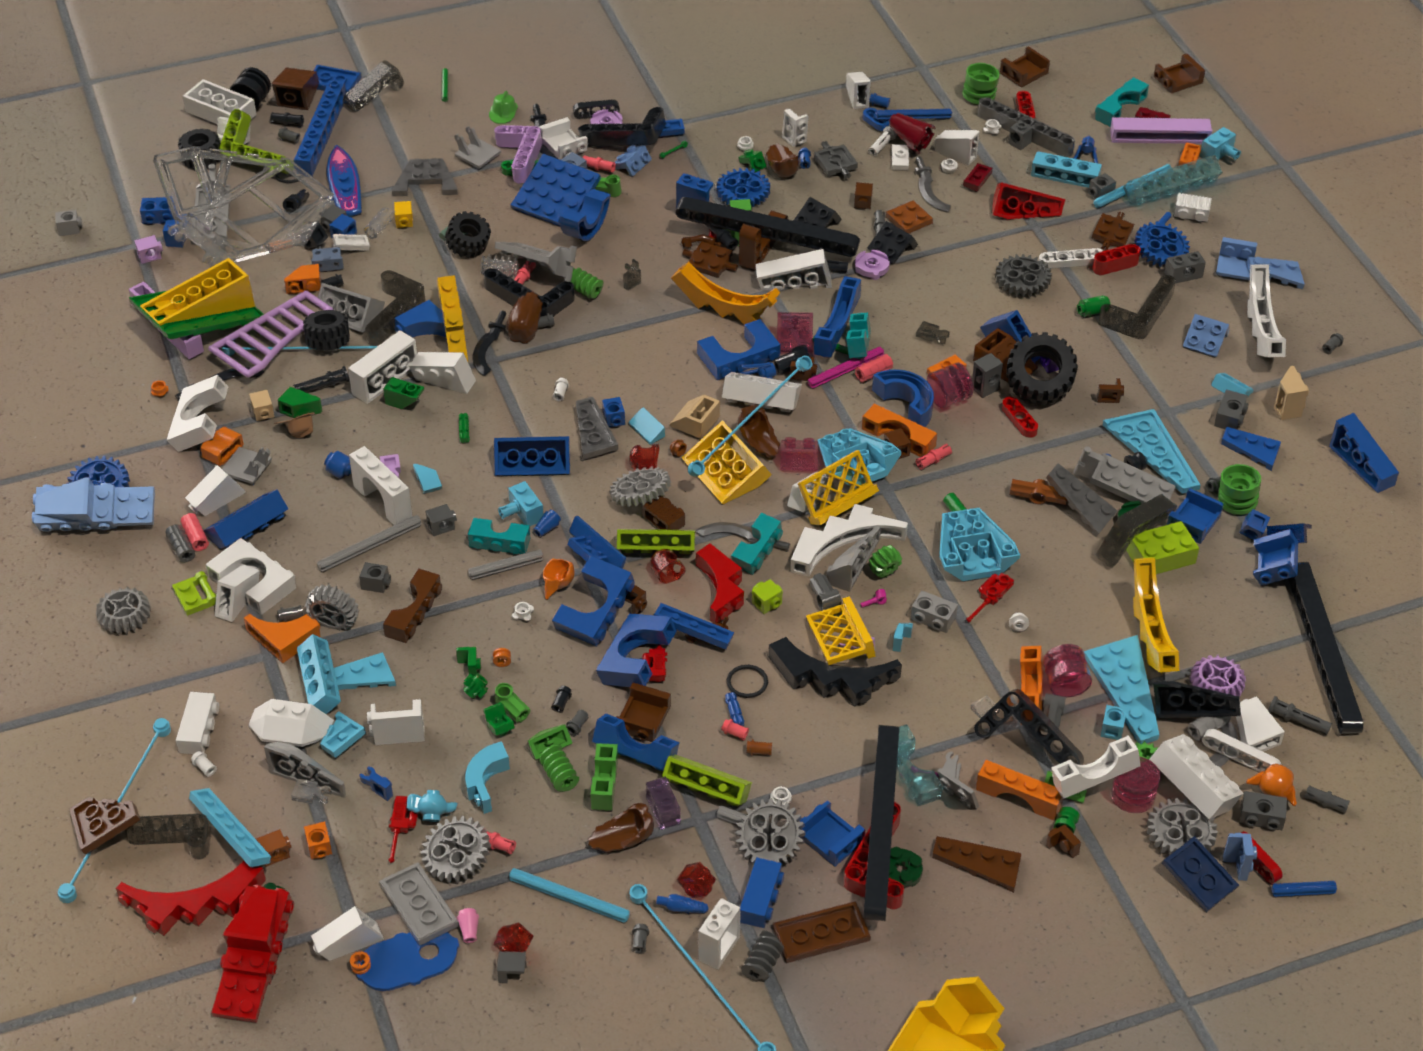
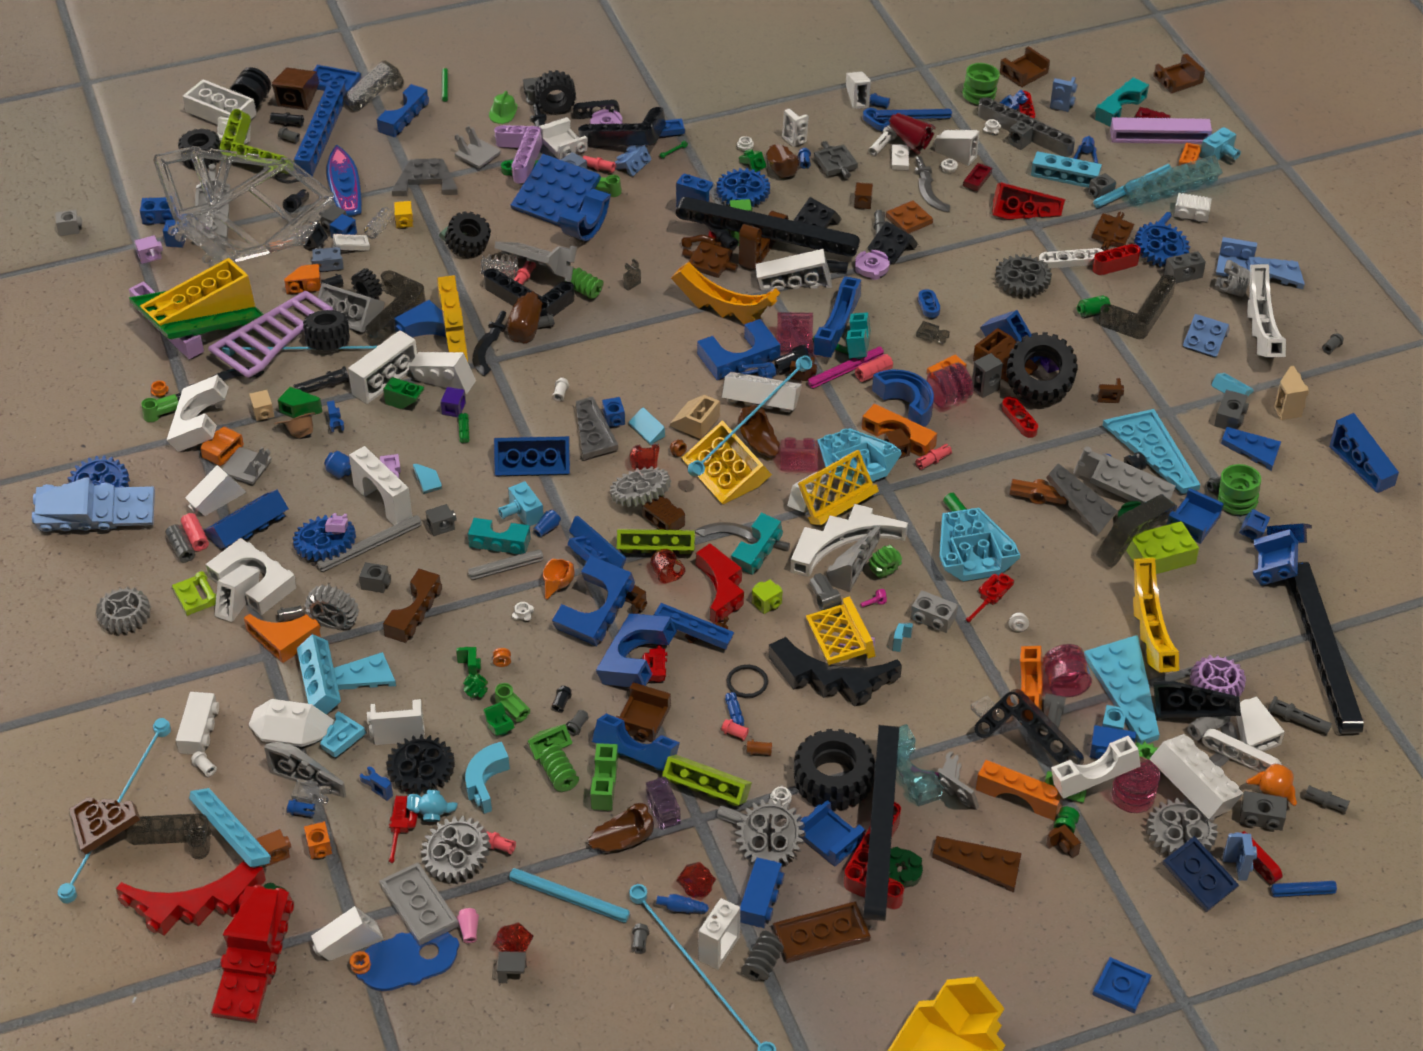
(154, 408): none -> bright green piece
(299, 808): none -> blue pin
(316, 543): none -> blue gear
(334, 415): none -> blue plate
(337, 524): none -> lavender plate
(366, 283): none -> black tyre
(394, 121): none -> blue arch
(405, 761): none -> black gear
(453, 402): none -> dark purple brick
(529, 90): none -> dark grey piece
(558, 102): none -> black tyre
(835, 748): none -> black tyre
(929, 303): none -> blue plate
(1013, 102): none -> blue plate
(1062, 94): none -> medium blue bracket
(1103, 736): none -> blue arch
(1122, 985): none -> blue tile
(1238, 279): none -> light grey piece

